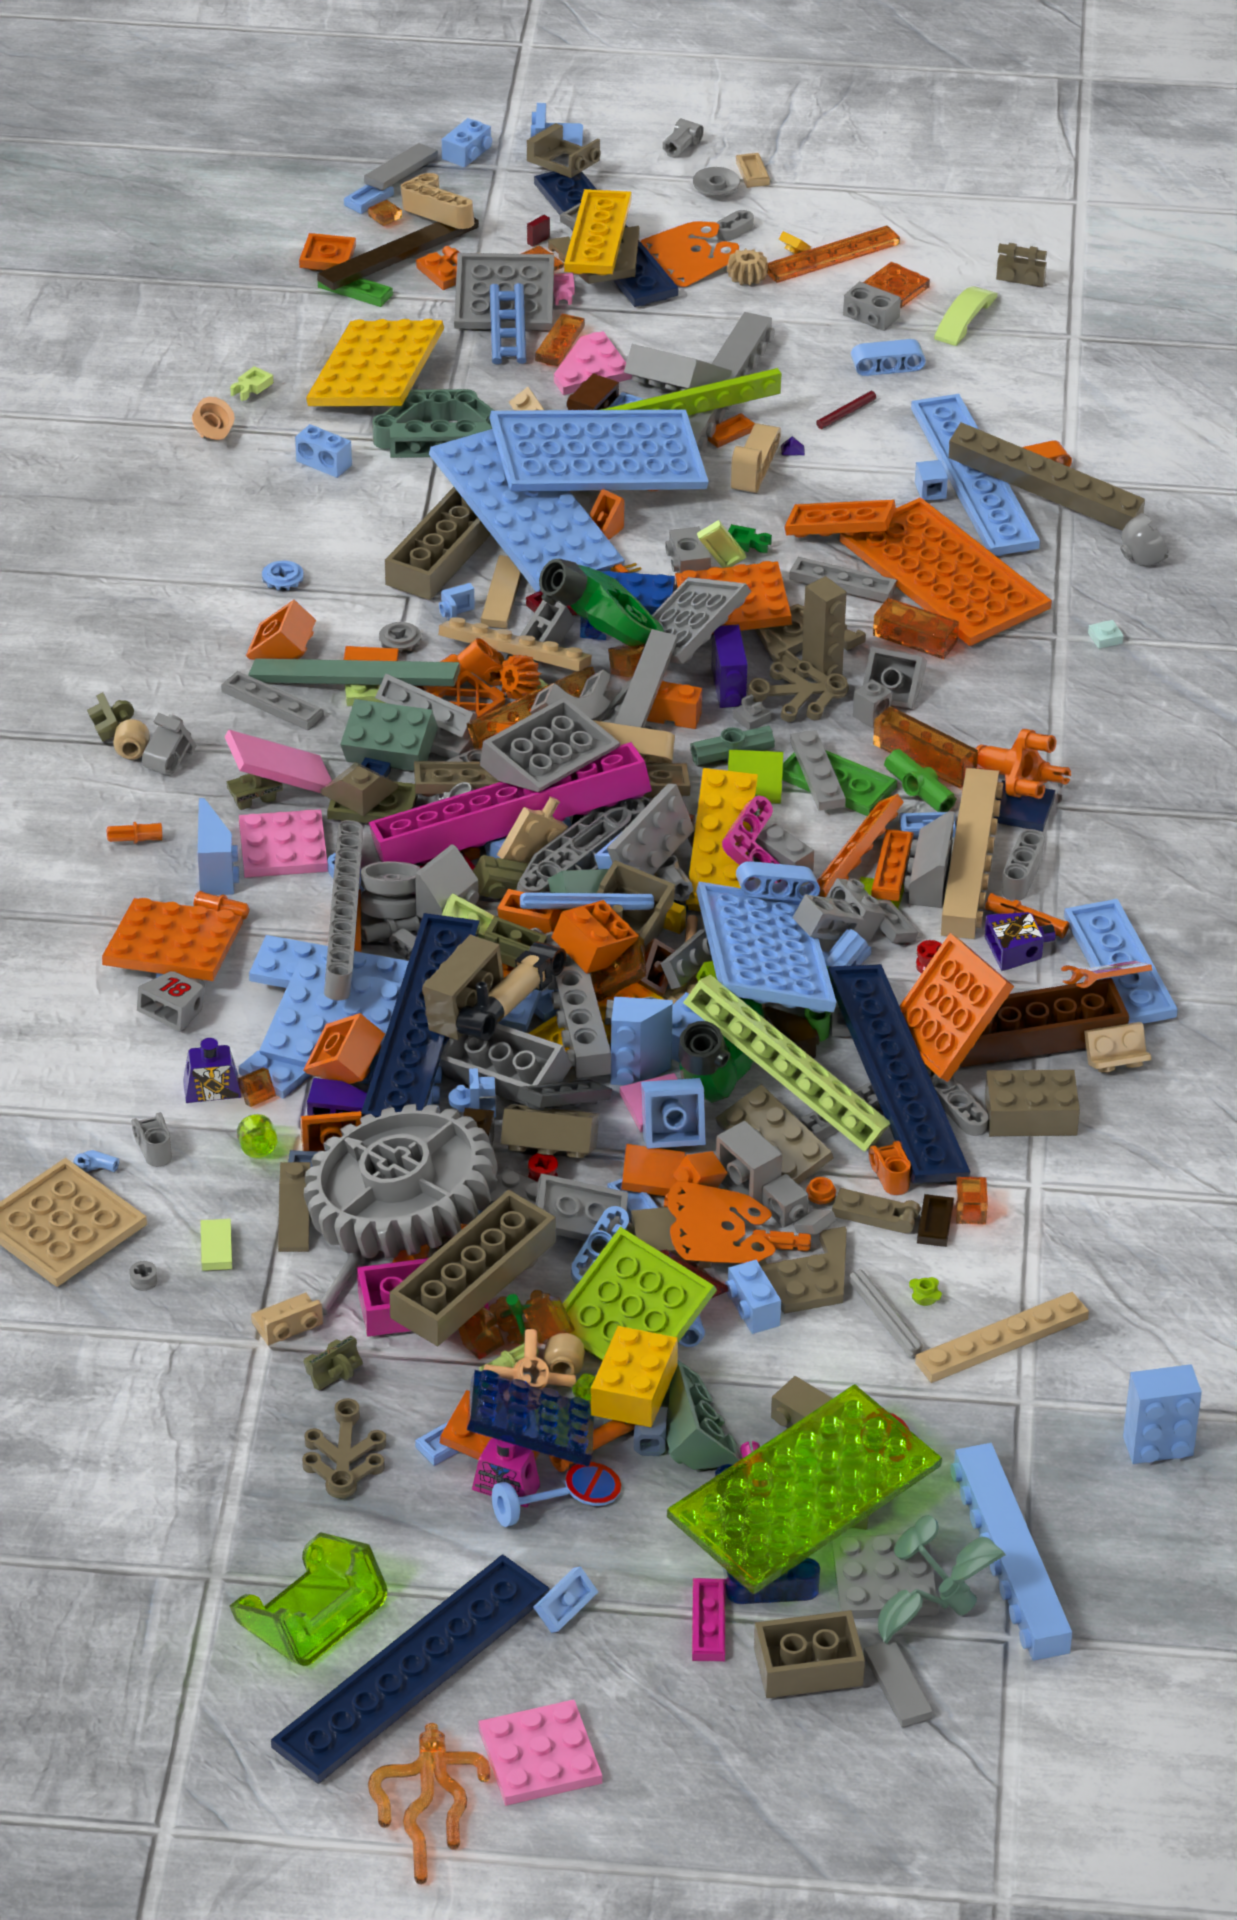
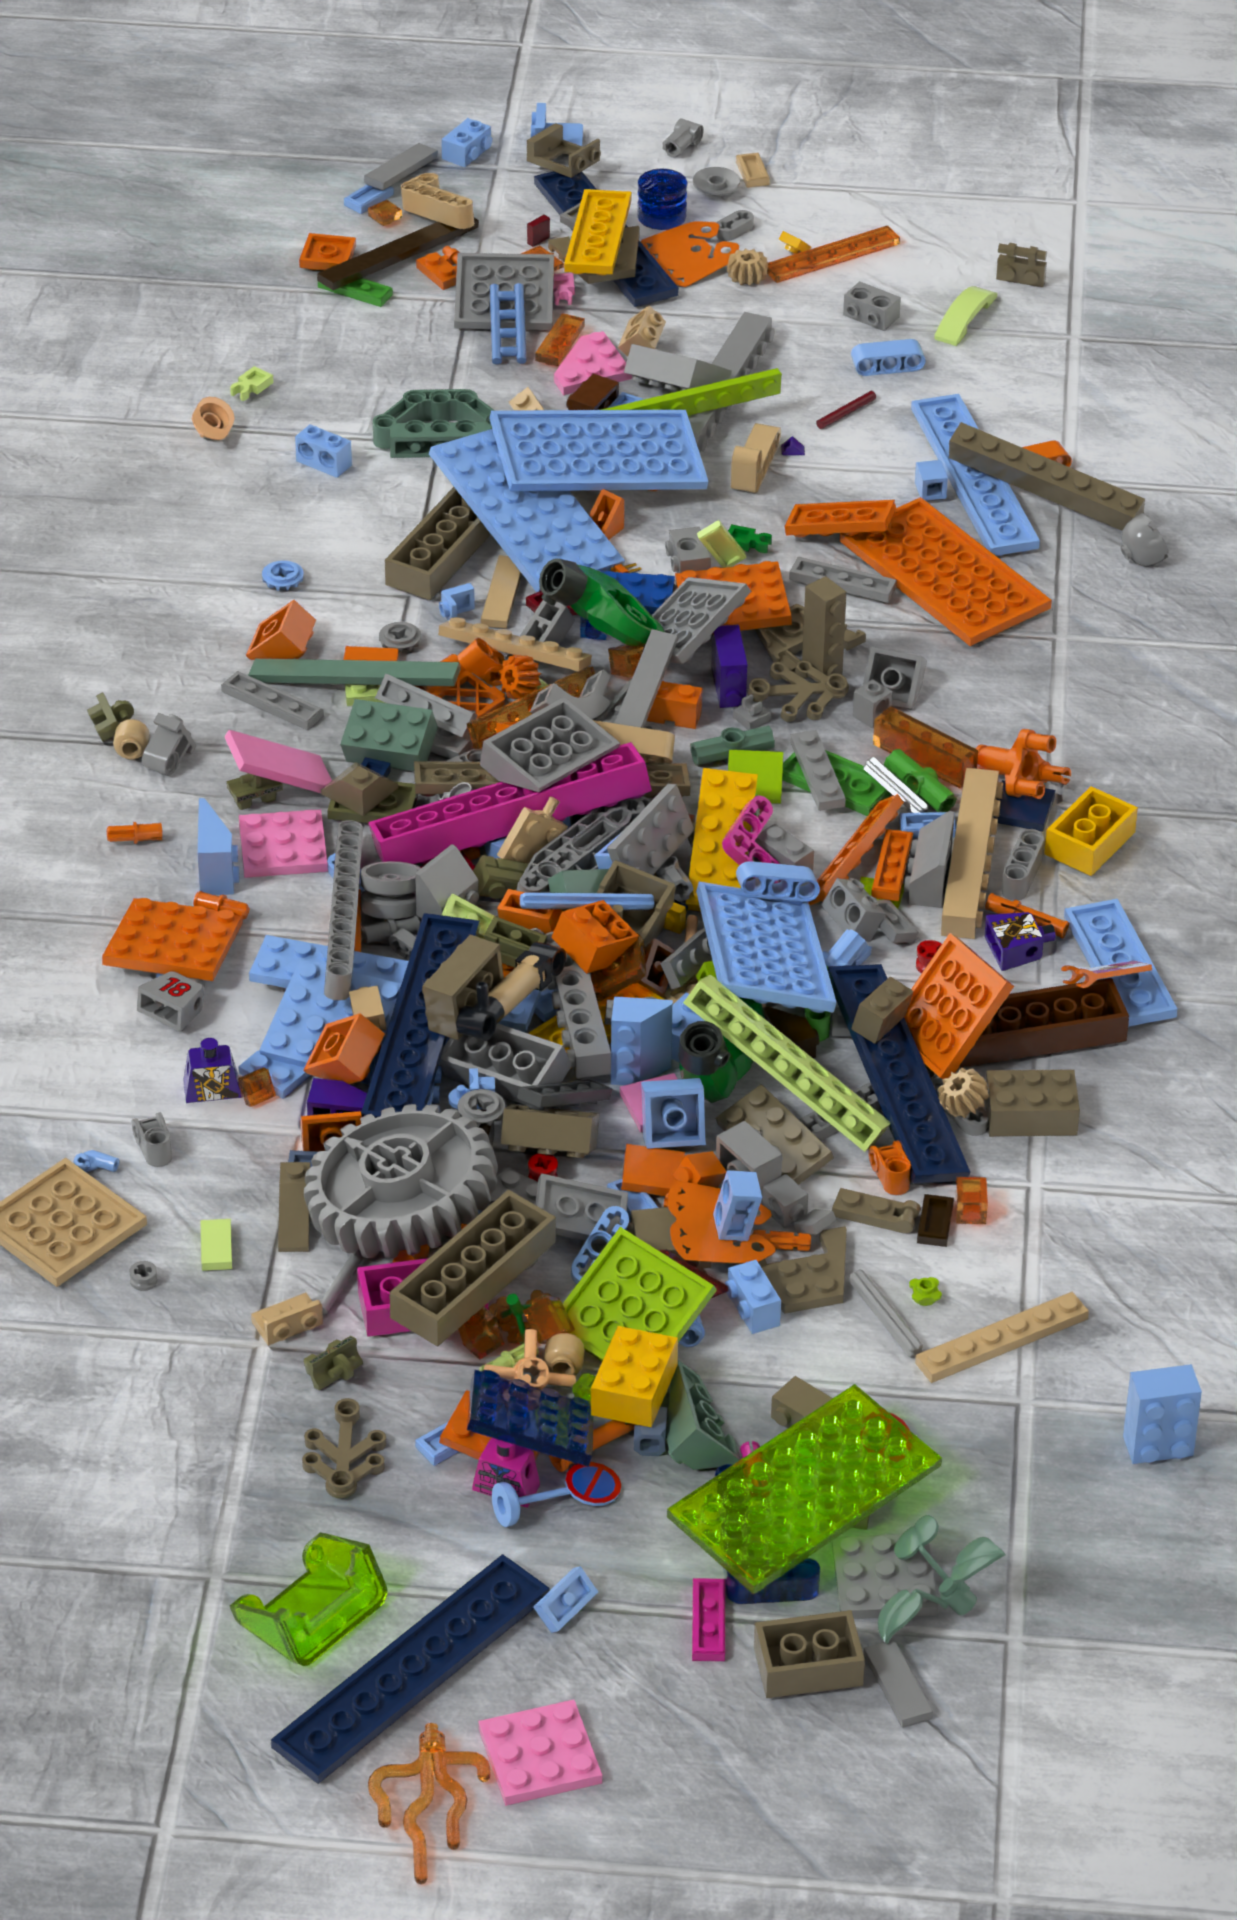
(257, 1136): clear neon green head -> none
(368, 1003): none -> tan brick
(375, 363): yellow plate -> none
(487, 1100): none -> light grey gear
(642, 330): none -> tan brick
(662, 199): none -> clear blue wheel
(731, 430): orange tile -> none
(737, 1205): none -> light blue brick
(821, 1190): orange plate -> none
(826, 917): light grey brick -> none
(882, 1010): none -> dark tan brick
(895, 786): none -> axle
(899, 281): clear orange plate -> none
(915, 628): clear orange brick -> none
(963, 1092): none -> tan gear
(1021, 1571): light blue brick -> none
(1090, 831): none -> yellow brick
(1105, 634): light aqua plate -> none
(1116, 1047): tan bracket -> none

